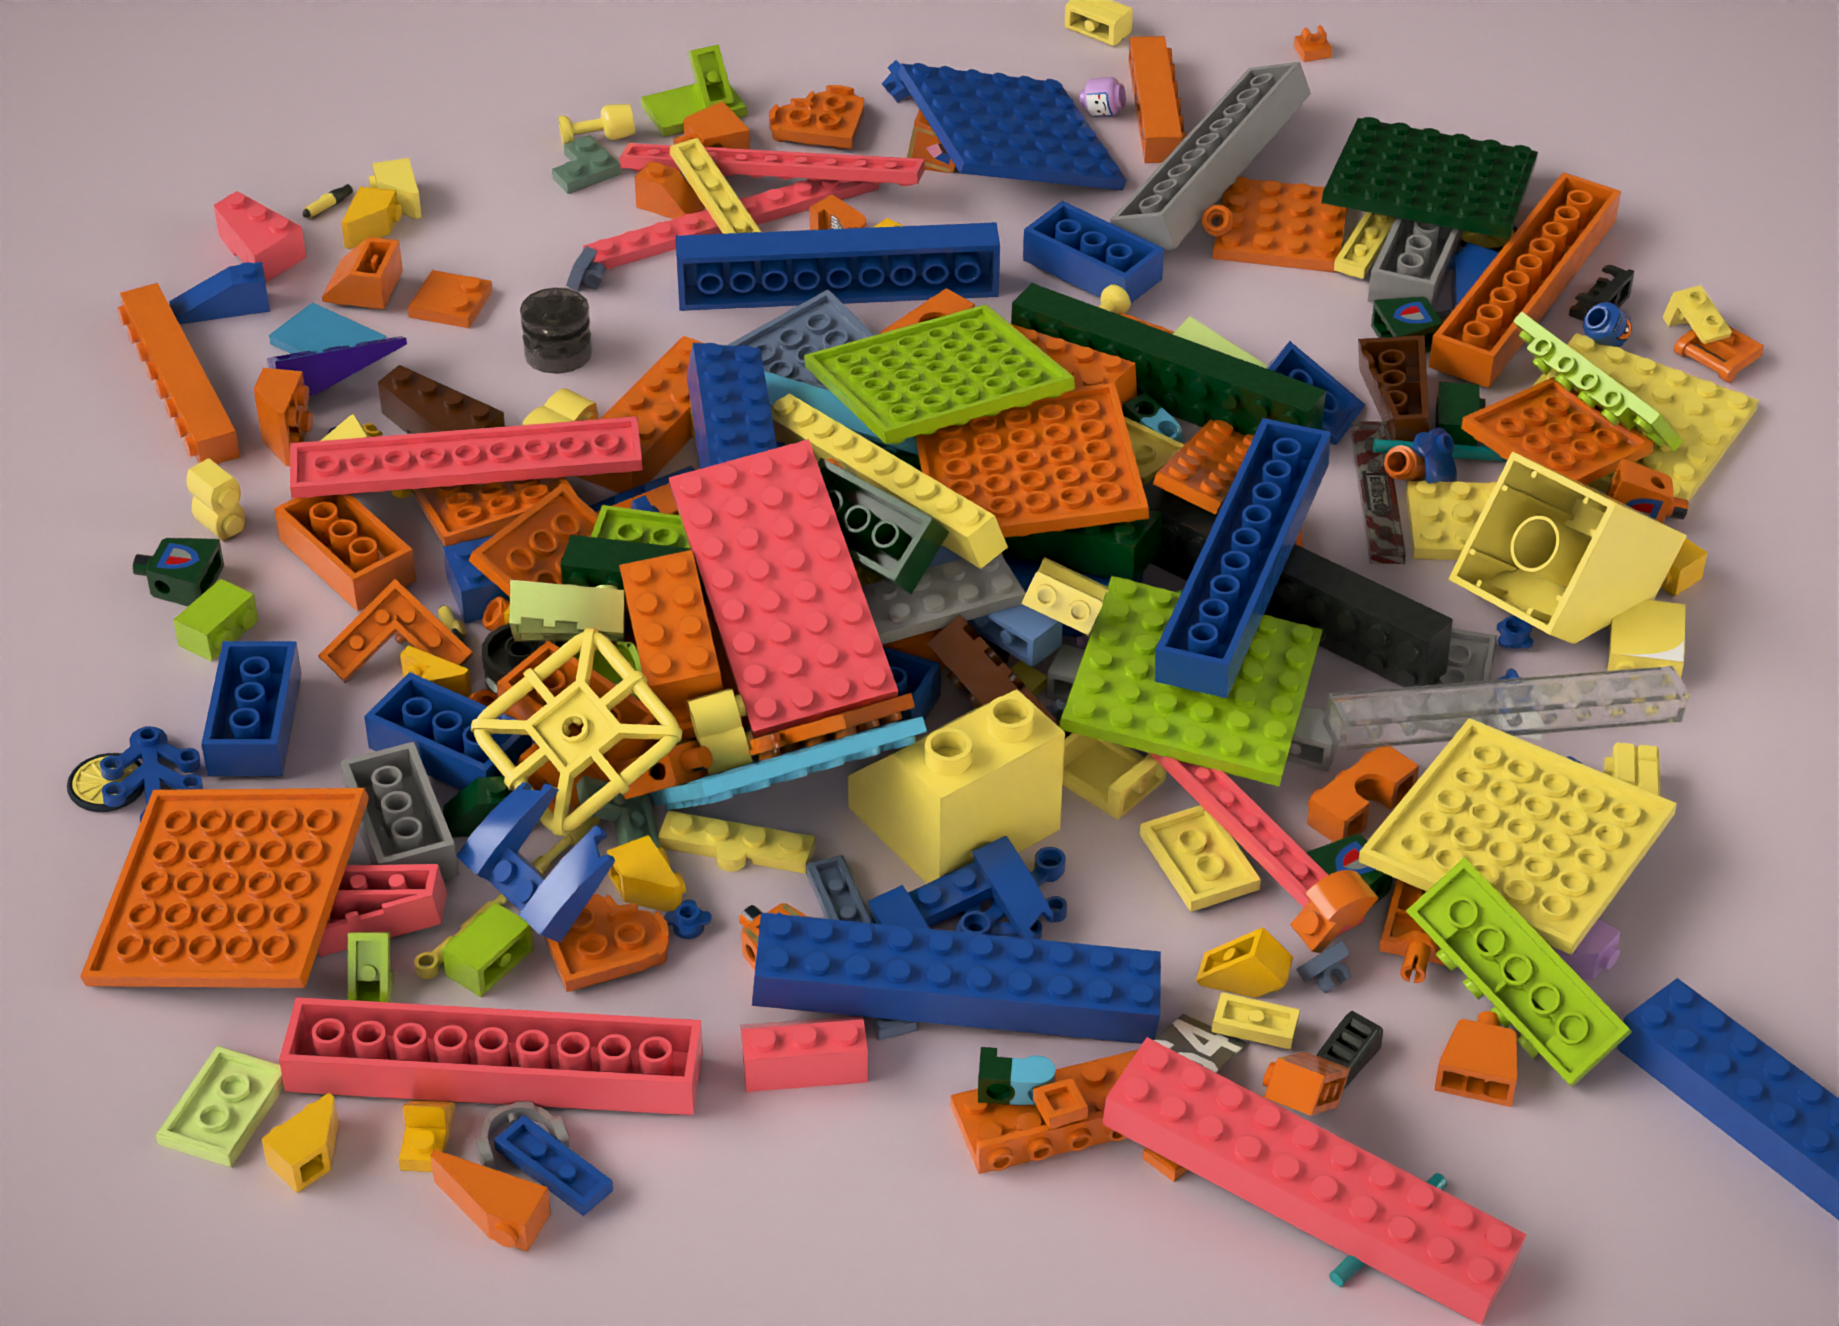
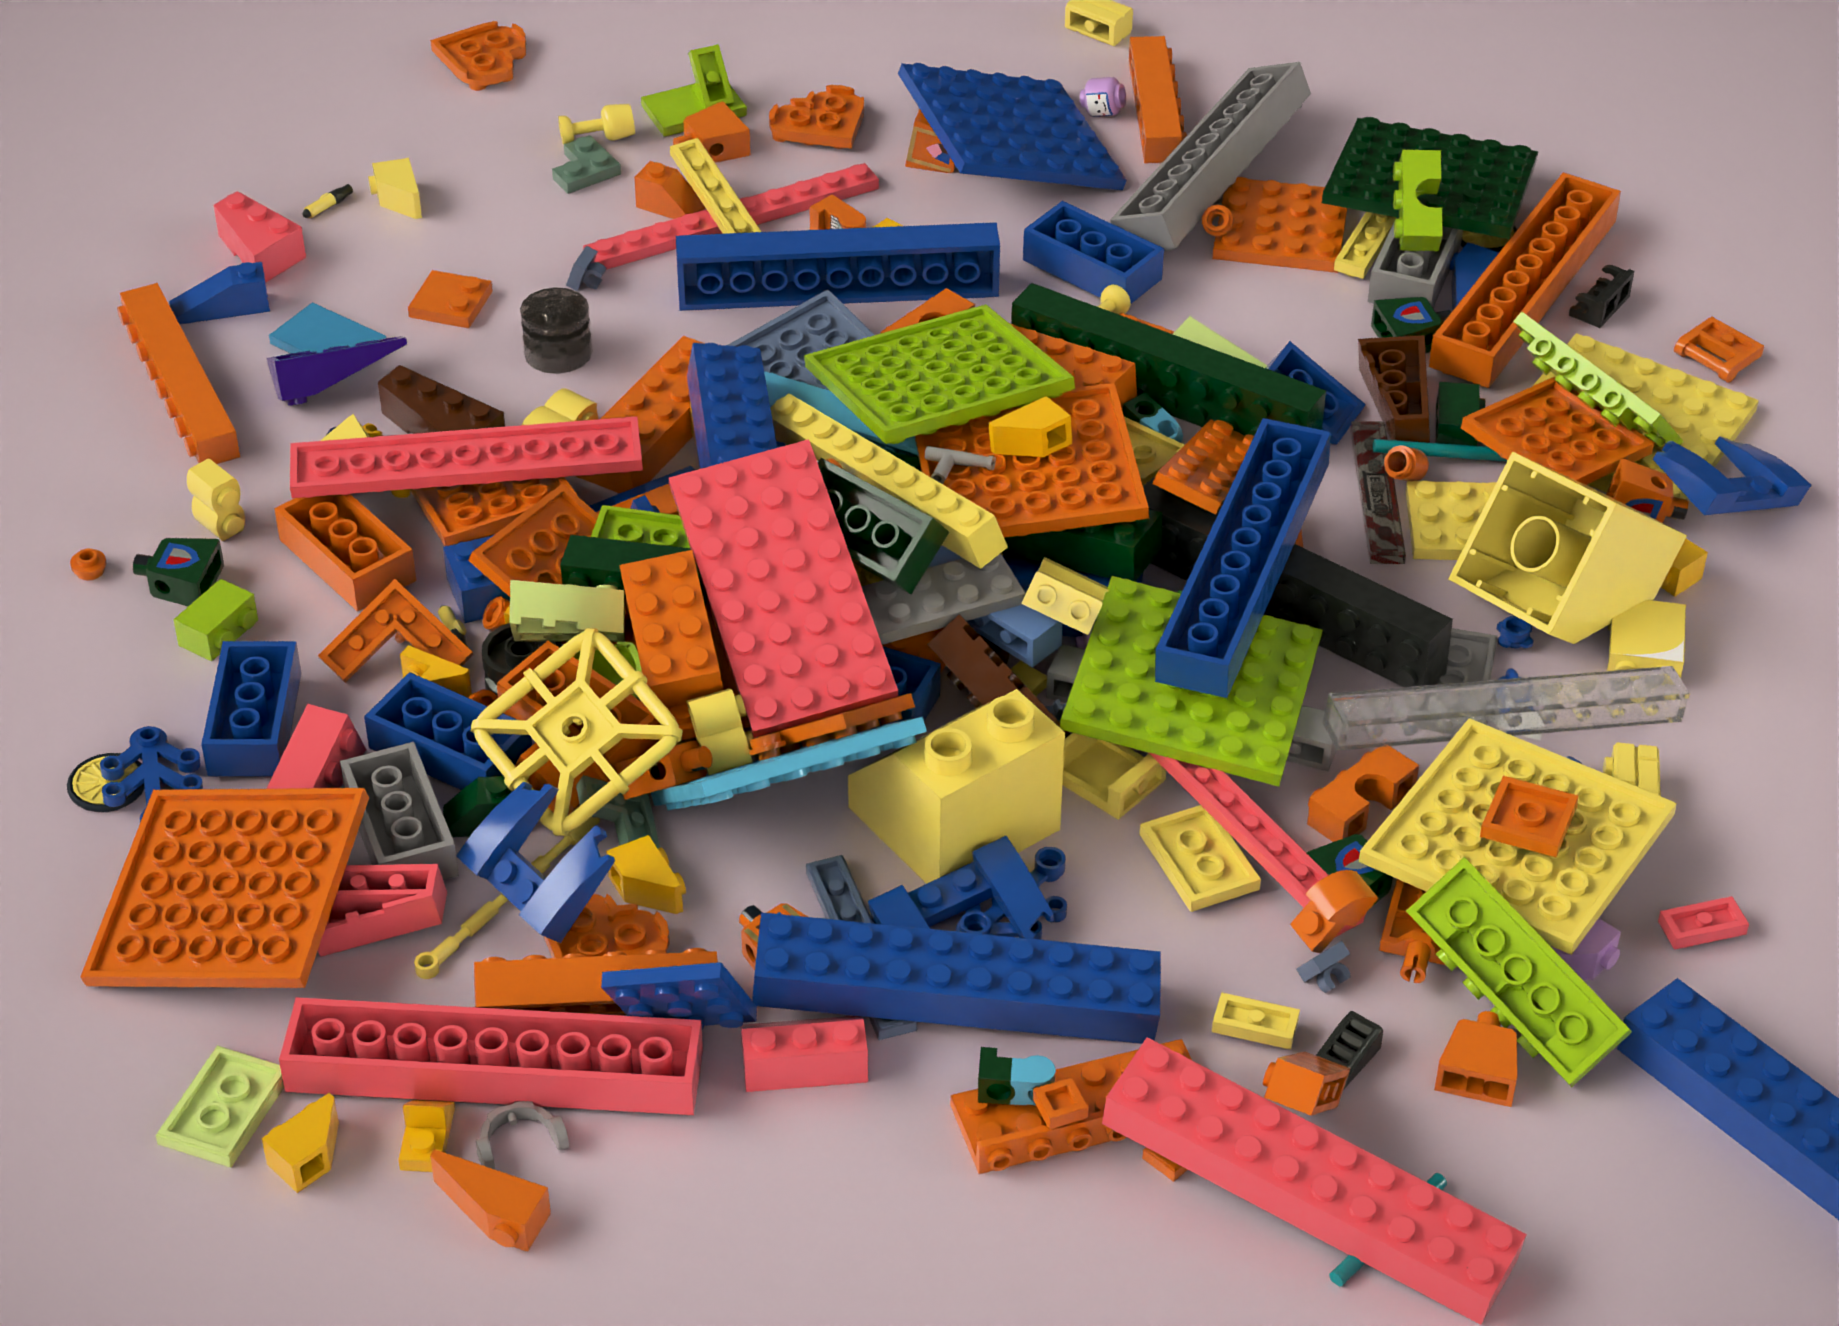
(88, 564): none -> orange plate
(282, 410): orange slope -> none
(316, 750): none -> coral wedge
(366, 275): orange slope -> none
(369, 967): lime slope -> none
(370, 215): yellow slope -> none
(482, 53): none -> orange plate
(487, 949): lime brick -> none
(553, 1165): blue plate -> none
(568, 982): none -> orange brick
(682, 992): none -> blue plate
(688, 920): blue plate -> none
(735, 842): light yellow hinge -> none
(789, 164): coral plate -> none
(894, 84): blue tile -> none
(949, 457): none -> light grey piece
(1031, 430): none -> yellow slope
(1199, 1043): sticker -> none
(1246, 965): yellow slope -> none
(1313, 46): orange tile -> none
(1417, 225): none -> lime arch
(1437, 450): blue plate -> none
(1529, 816): none -> orange plate
(1607, 325): blue head -> none
(1698, 310): light yellow bracket -> none
(1703, 922): none -> coral plate
(1766, 482): none -> blue wedge

